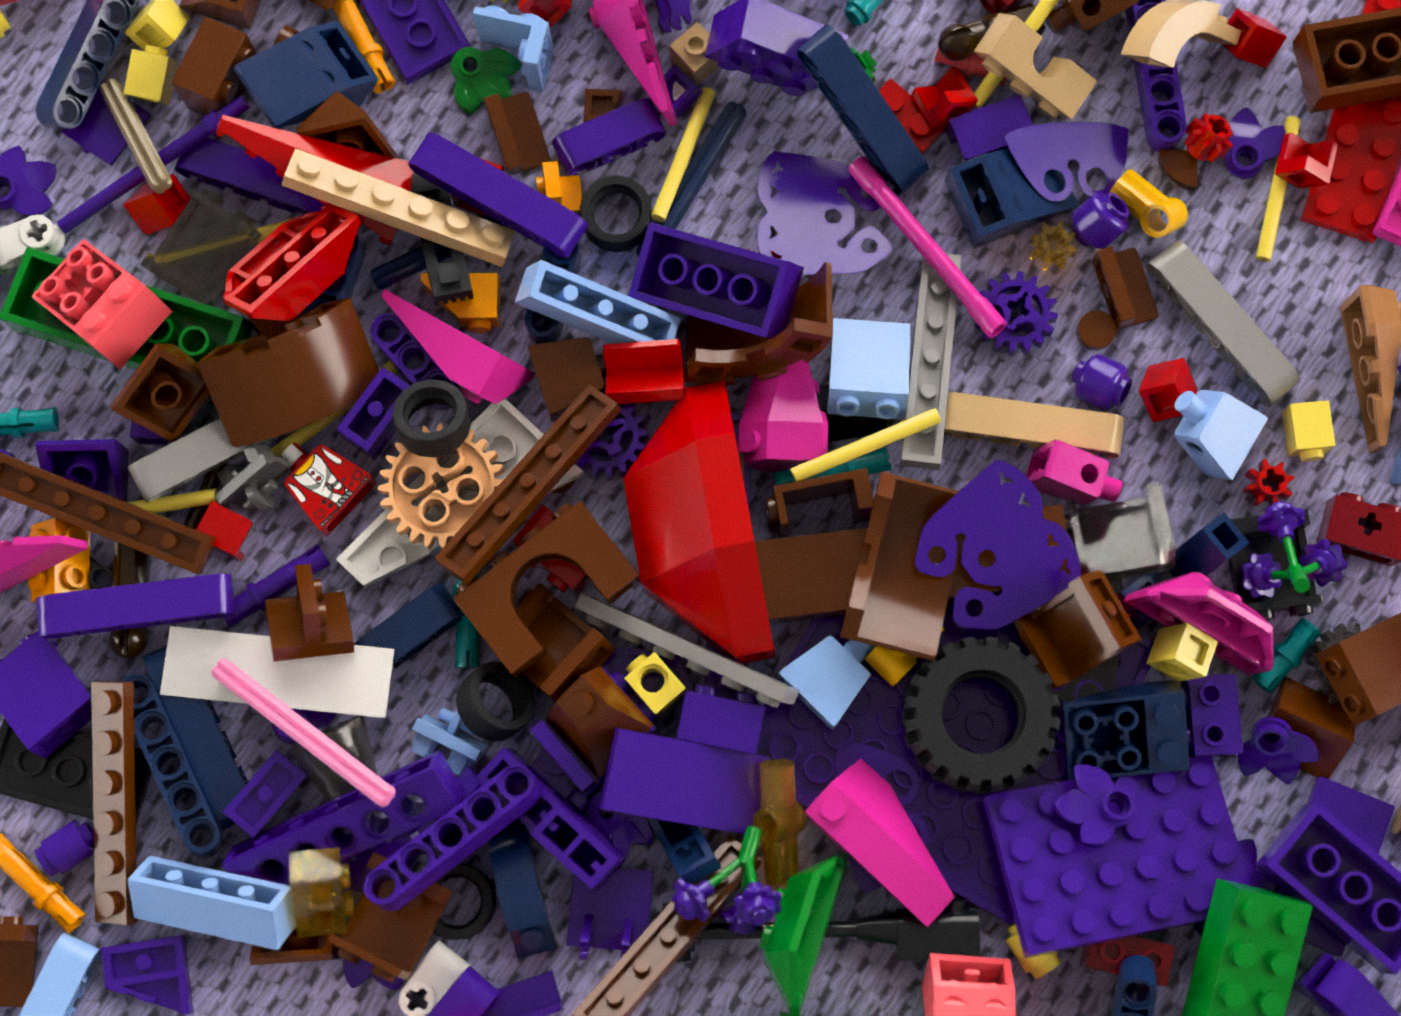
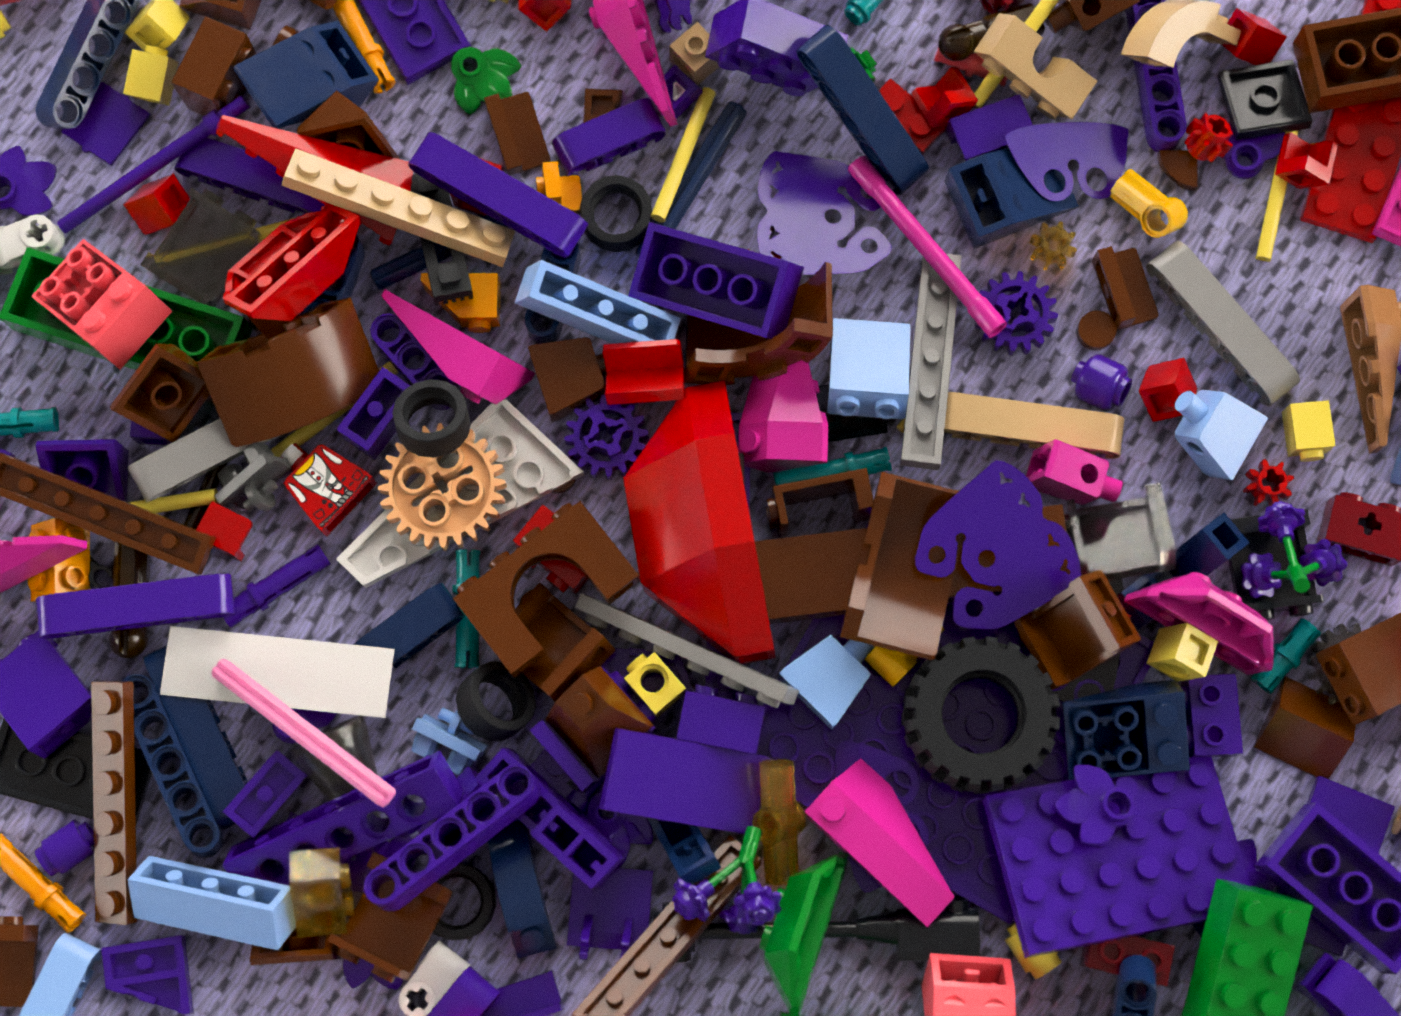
(136, 136): dark tan axle -> none
(310, 622): reddish brown bracket -> none
(525, 33): light blue bracket -> none
(527, 484): reddish brown plate -> none
(865, 445): light yellow bar -> none
(1100, 220): dark purple head -> none
(1264, 99): none -> black tile
(1277, 753): dark purple plate -> none

